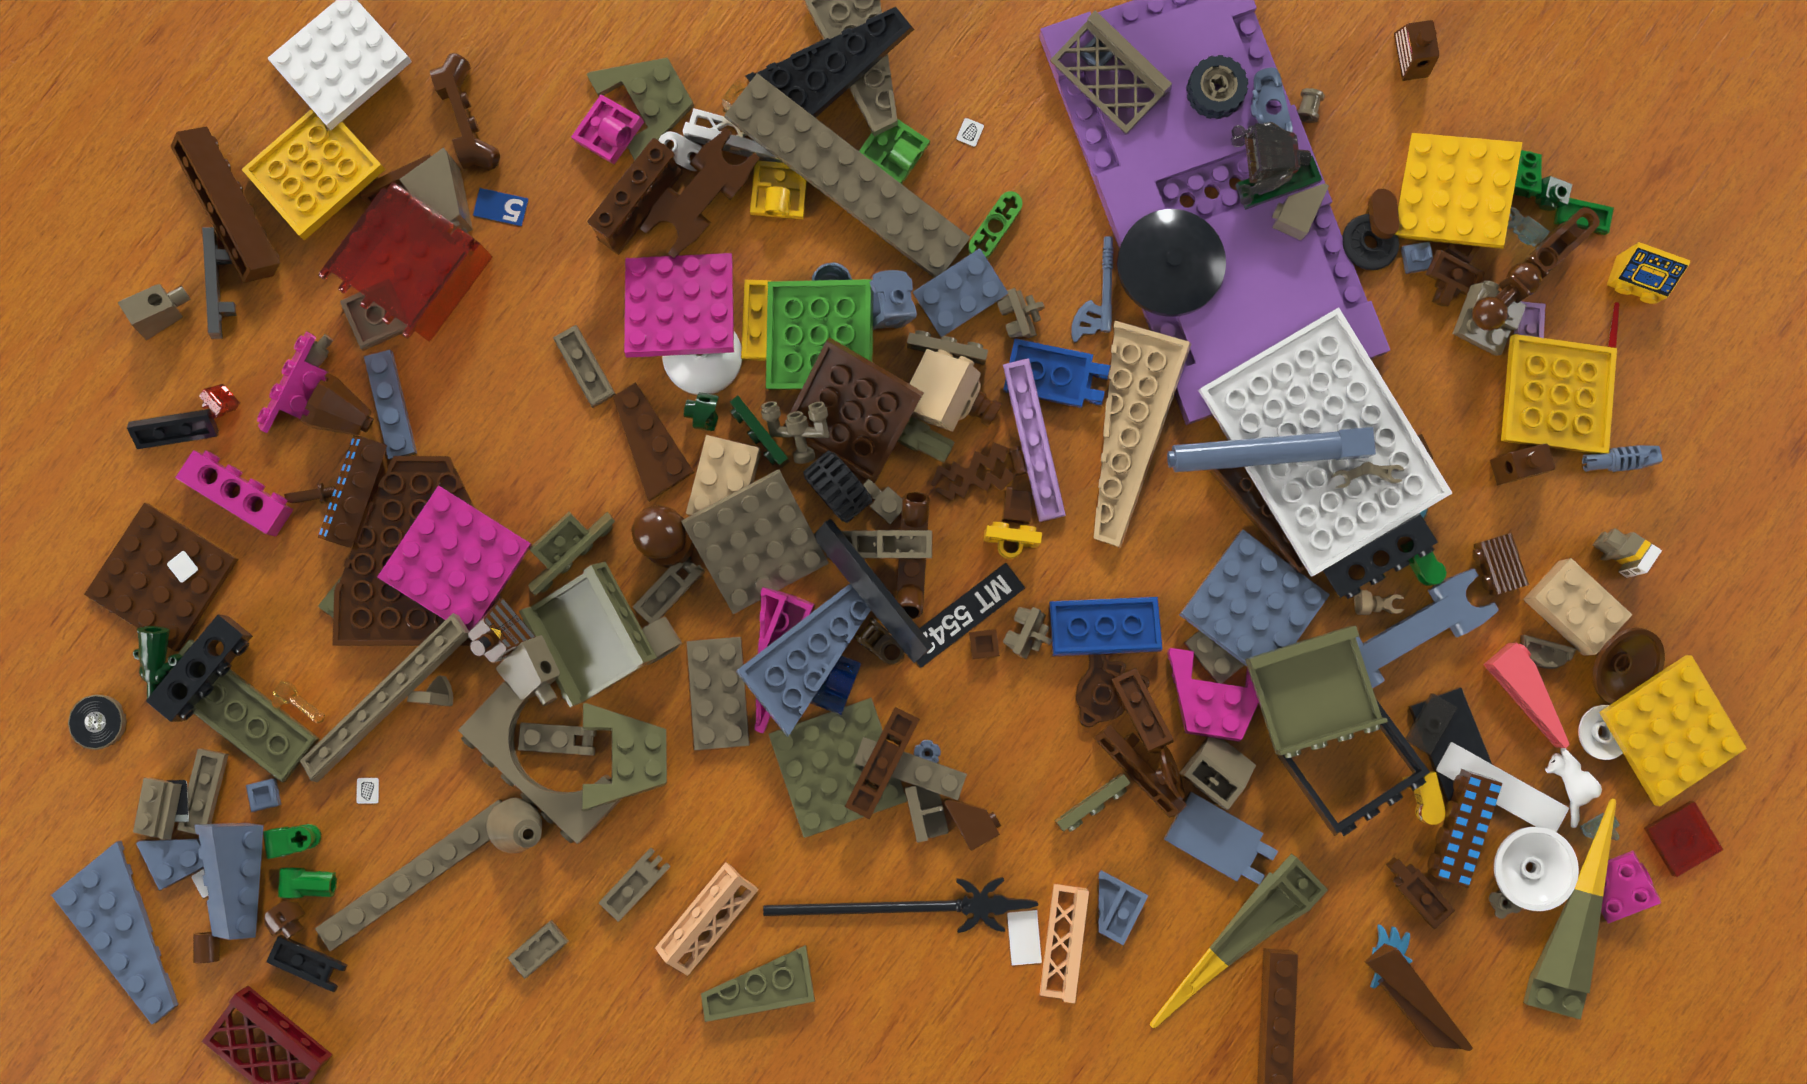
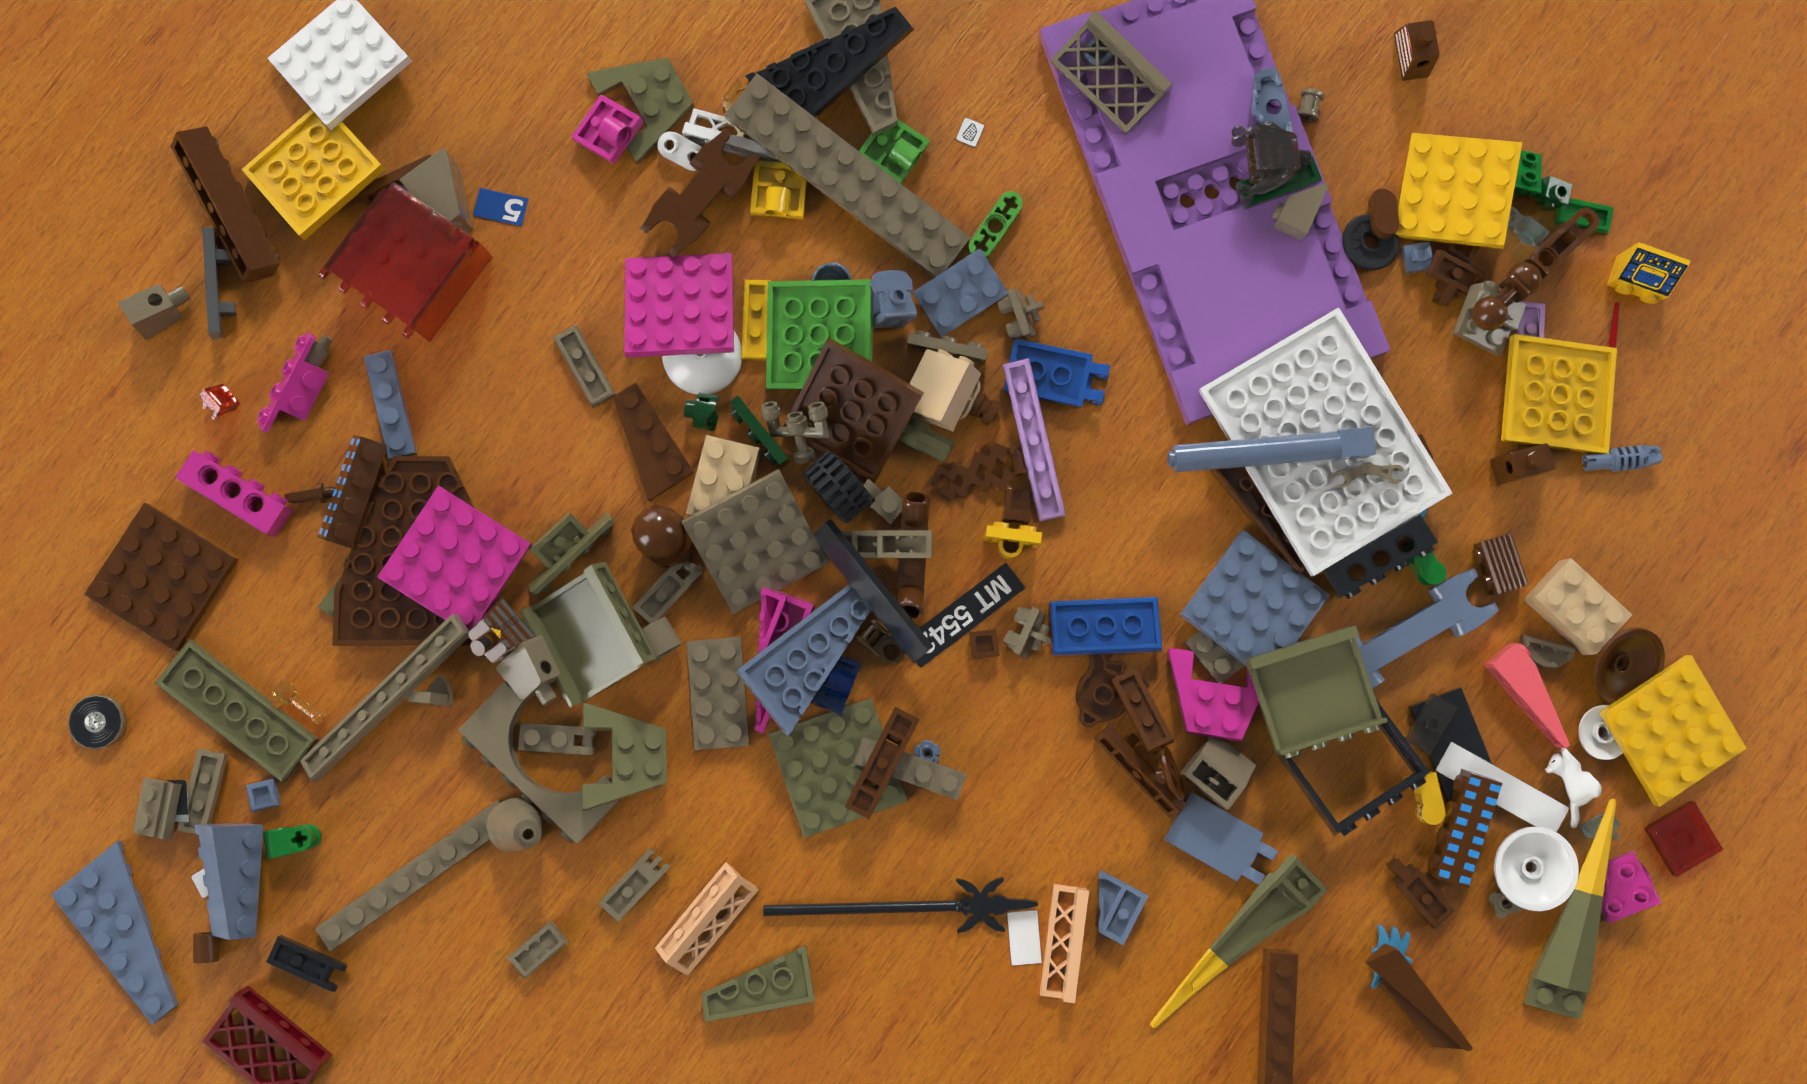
(152, 656): dark green piece -> none
(167, 695): black brick -> none
(171, 859): sand blue wing -> none
(173, 429): black plate -> none
(182, 566): white sticker -> none
(276, 922): reddish brown piece -> none
(301, 883): green piece -> none
(336, 409): reddish brown cone -> none
(367, 790): white sticker -> none
(368, 322): dark tan tile -> none
(447, 84): reddish brown plate -> none
(634, 196): reddish brown fence -> none
(926, 813): dark tan panel -> none
(973, 822): reddish brown slope -> none
(1093, 803): olive plate -> none
(1105, 310): sand blue piece -> none
(1139, 397): tan wing -> none
(1171, 262): black dish -> none
(1226, 74): black wheel -> none
(1365, 603): tan piece -> none
(1629, 550): dark tan hips -> none

